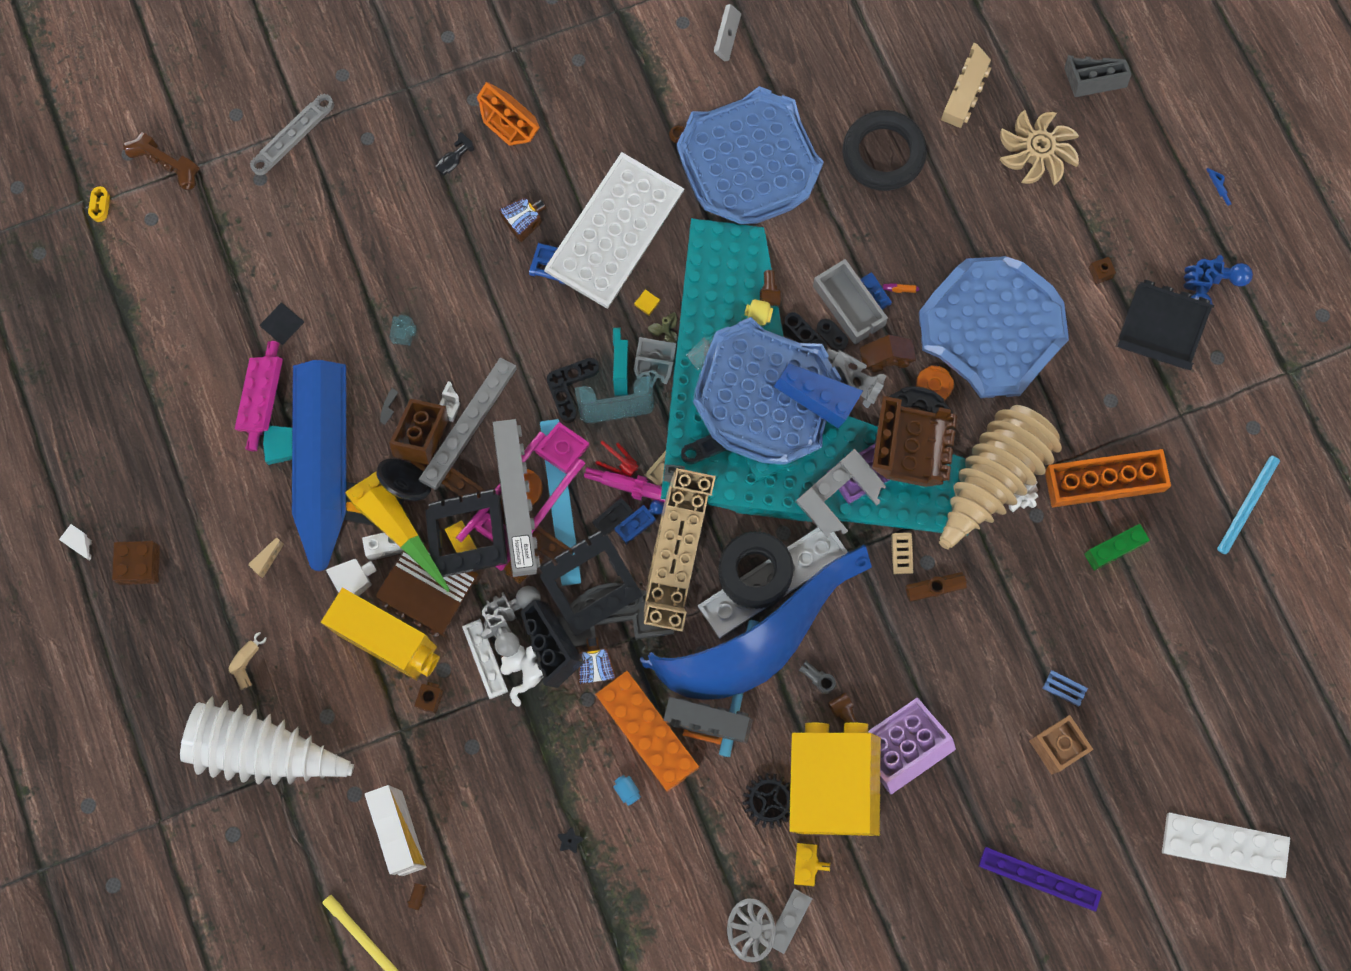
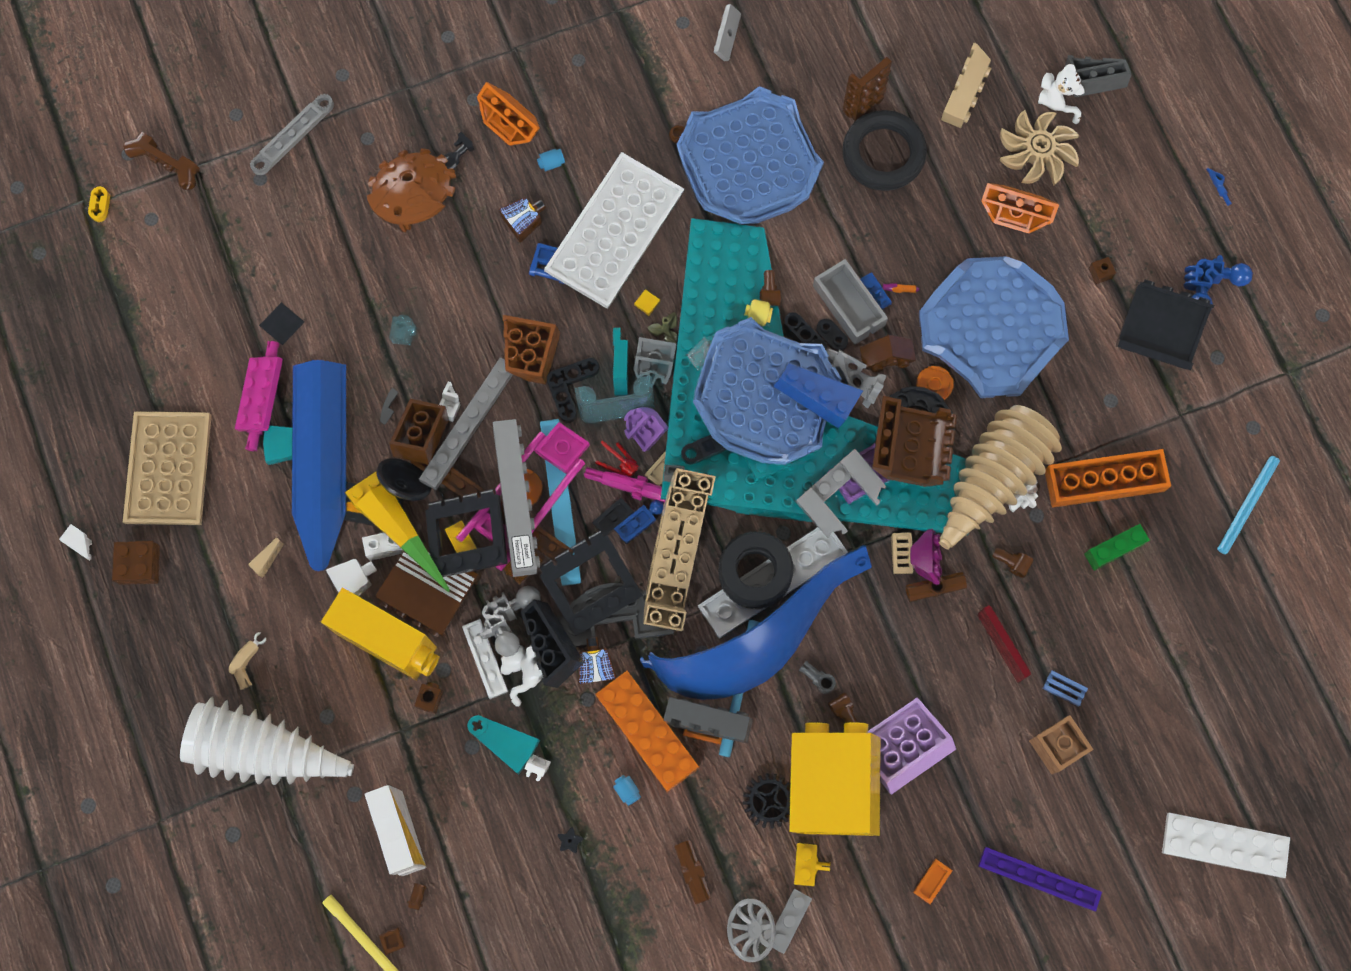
(167, 468): none -> tan plate
(392, 941): none -> reddish brown tile
(410, 188): none -> dark orange piece
(508, 744): none -> teal piece
(529, 348): none -> dark orange wedge
(537, 765): none -> white tile
(550, 159): none -> dark azure brick
(644, 426): none -> medium lavender slope
(692, 872): none -> reddish brown piece
(867, 91): none -> reddish brown bracket
(926, 556): none -> magenta slope
(932, 881): none -> orange tile
(1004, 644): none -> dark red tile
(1018, 208): none -> orange wedge
(1018, 563): none -> reddish brown pin
(1067, 83): none -> white animal

